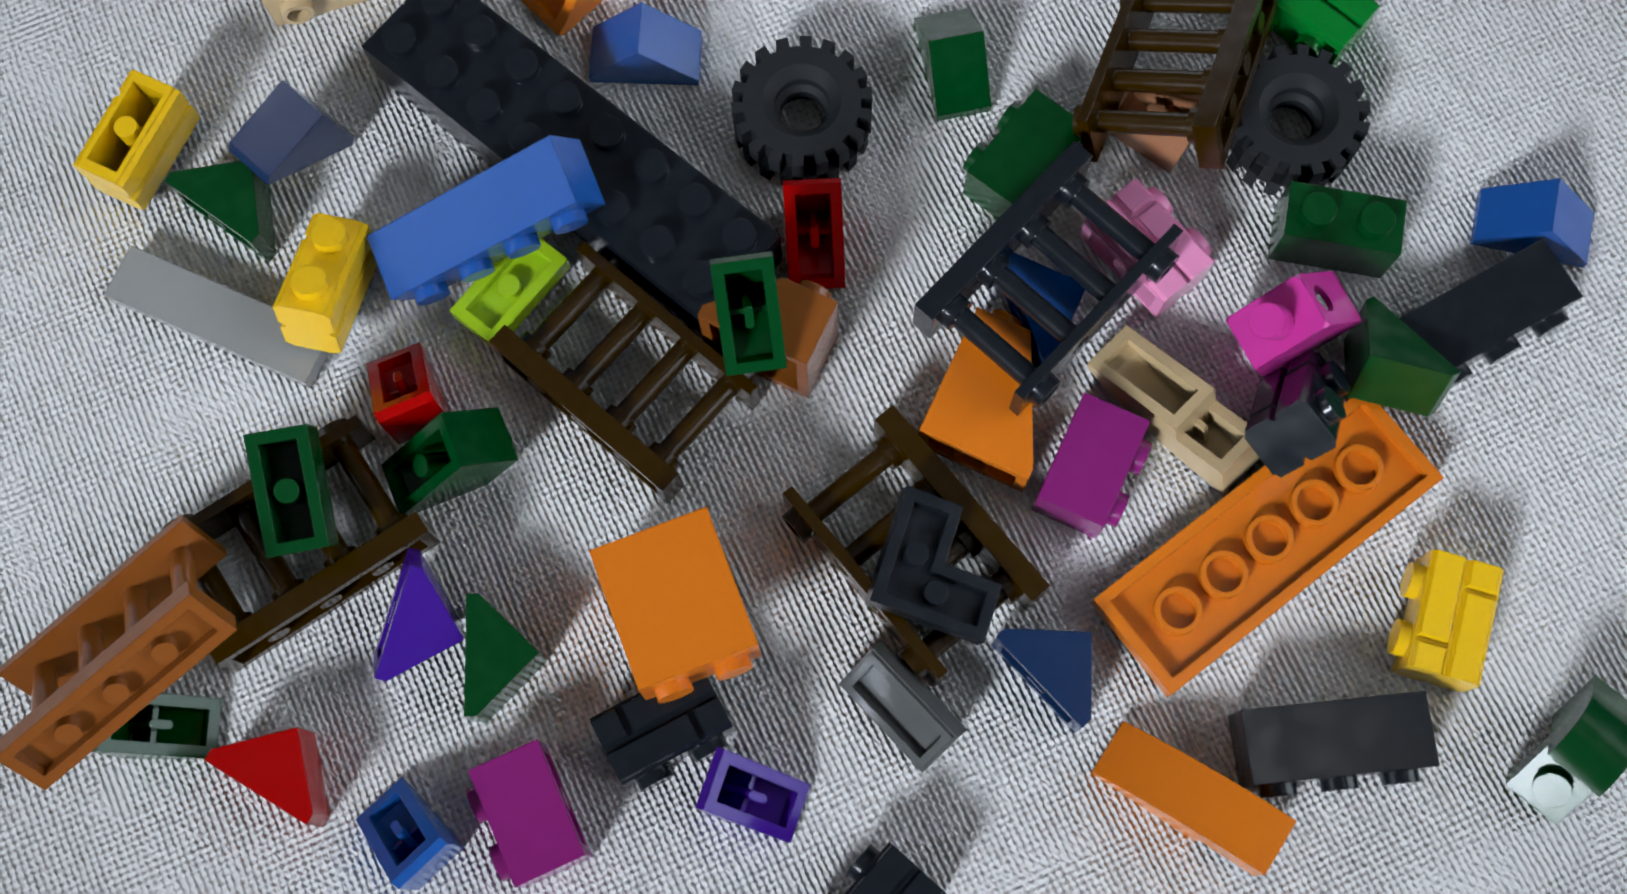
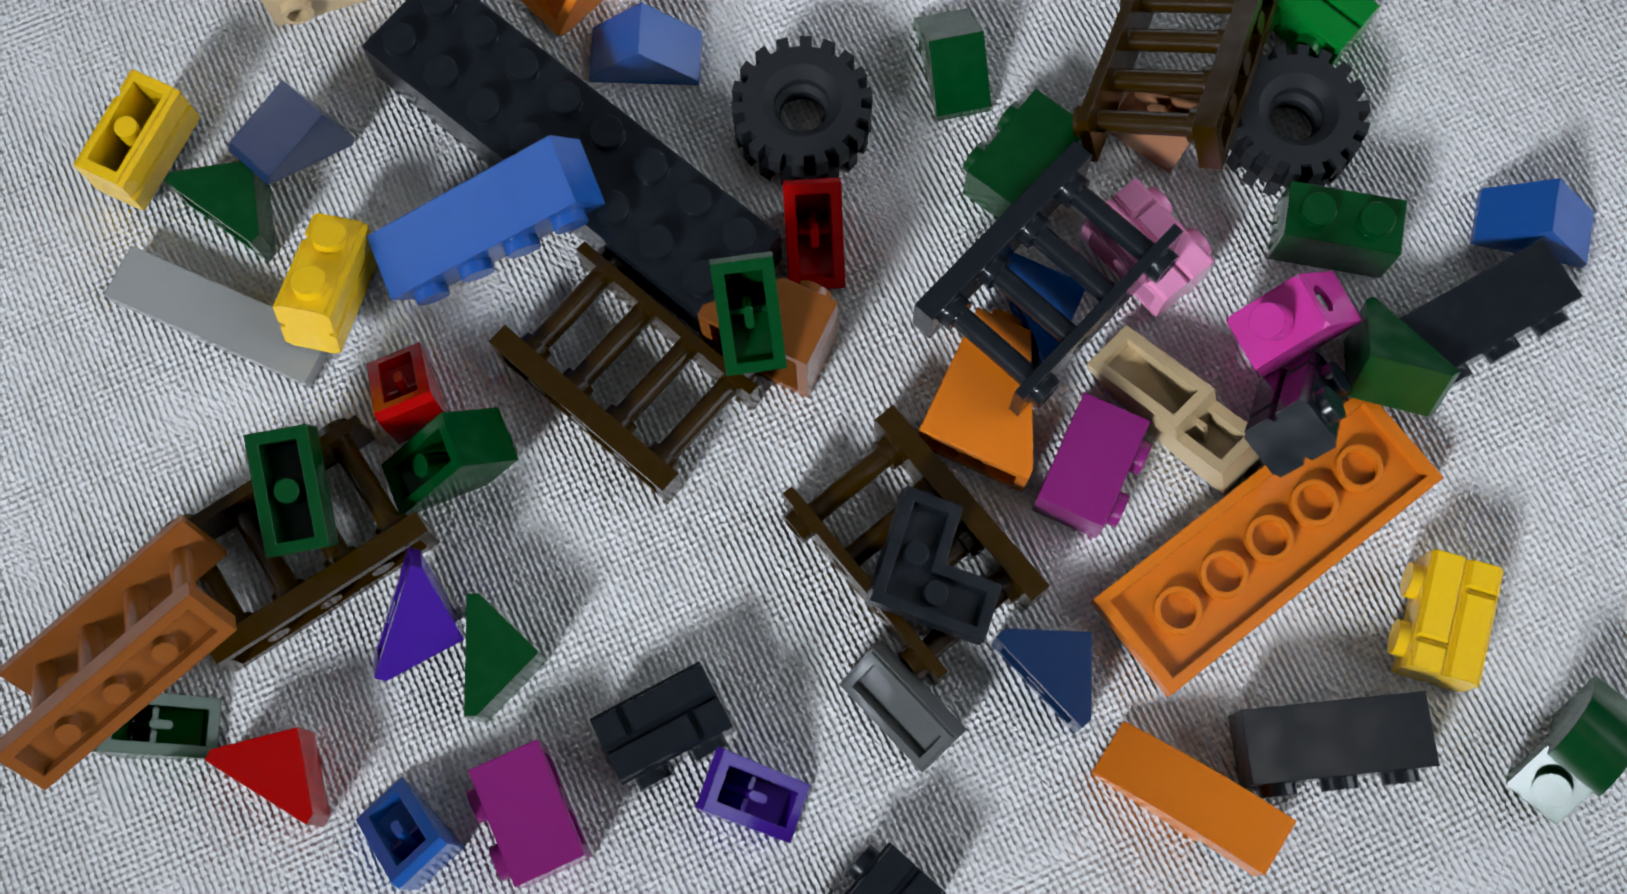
(509, 292): lime plate -> none
(676, 606): orange slope -> none

